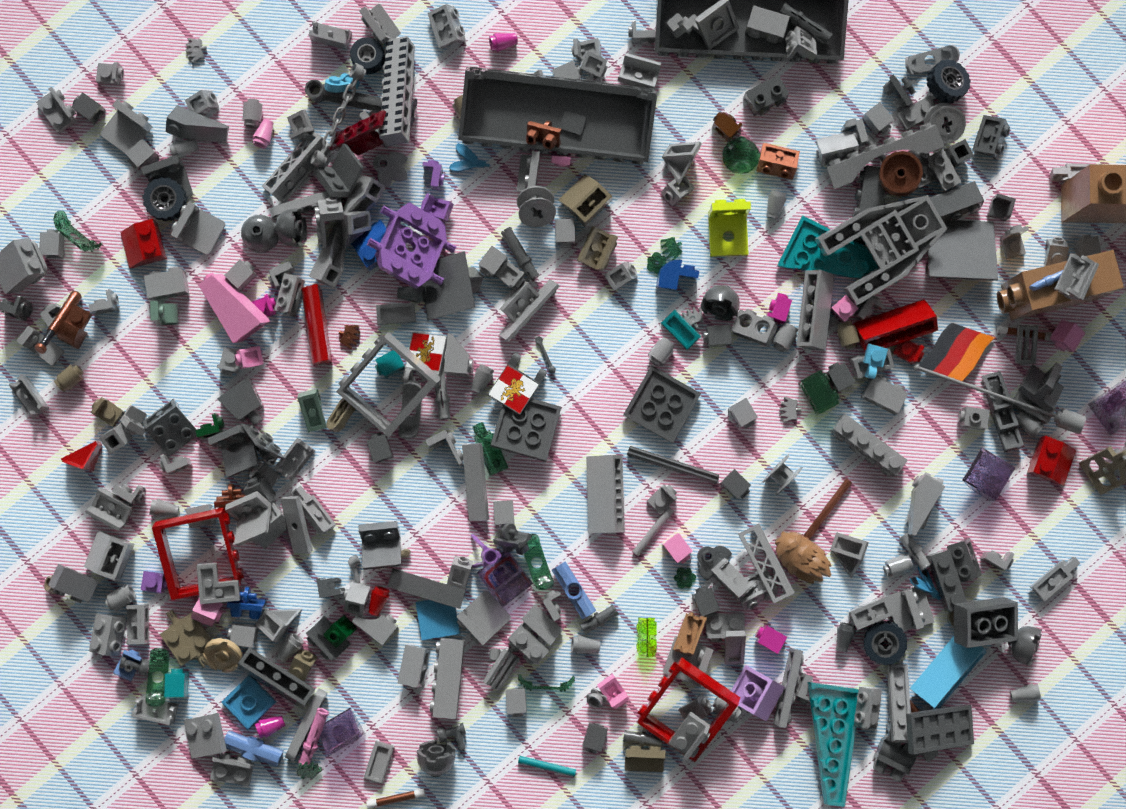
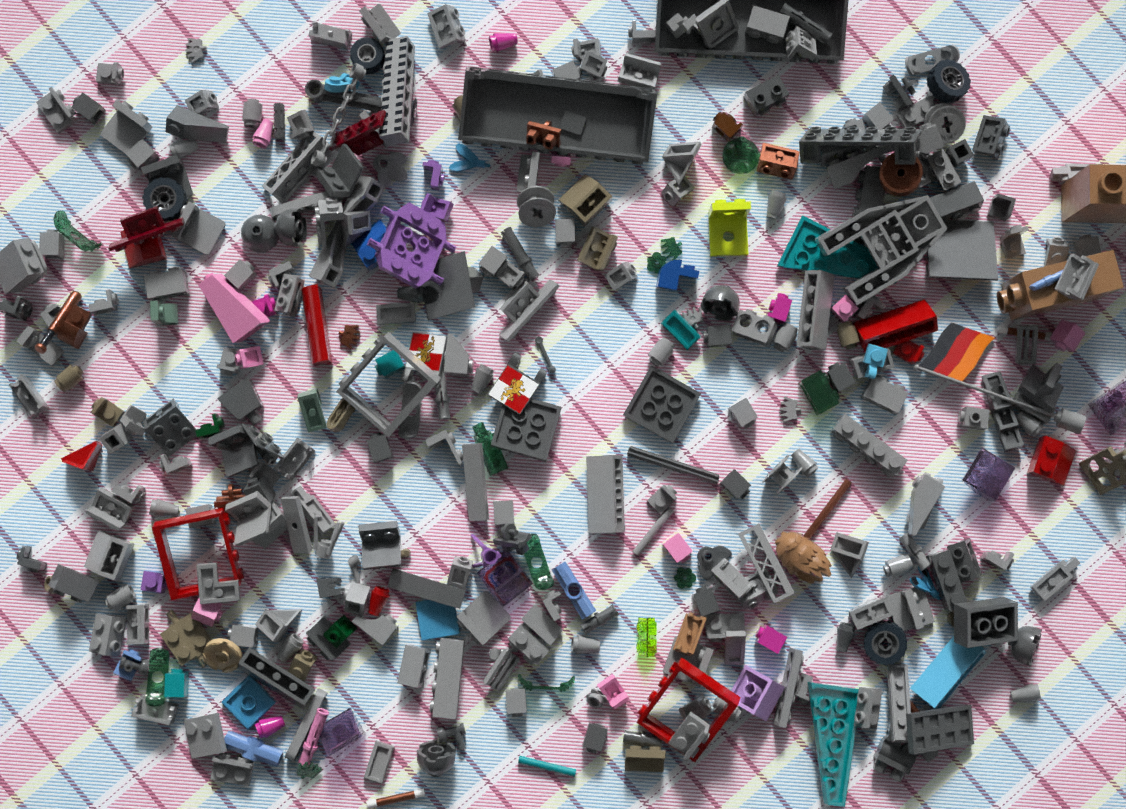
(32, 564): none -> dark grey bracket
(142, 226): none -> dark red bracket
(247, 602): blue hips -> none
(279, 121): none -> dark grey axle
(325, 547): none -> light grey plant
(802, 460): none -> light grey cone
(902, 139): none -> dark grey bracket

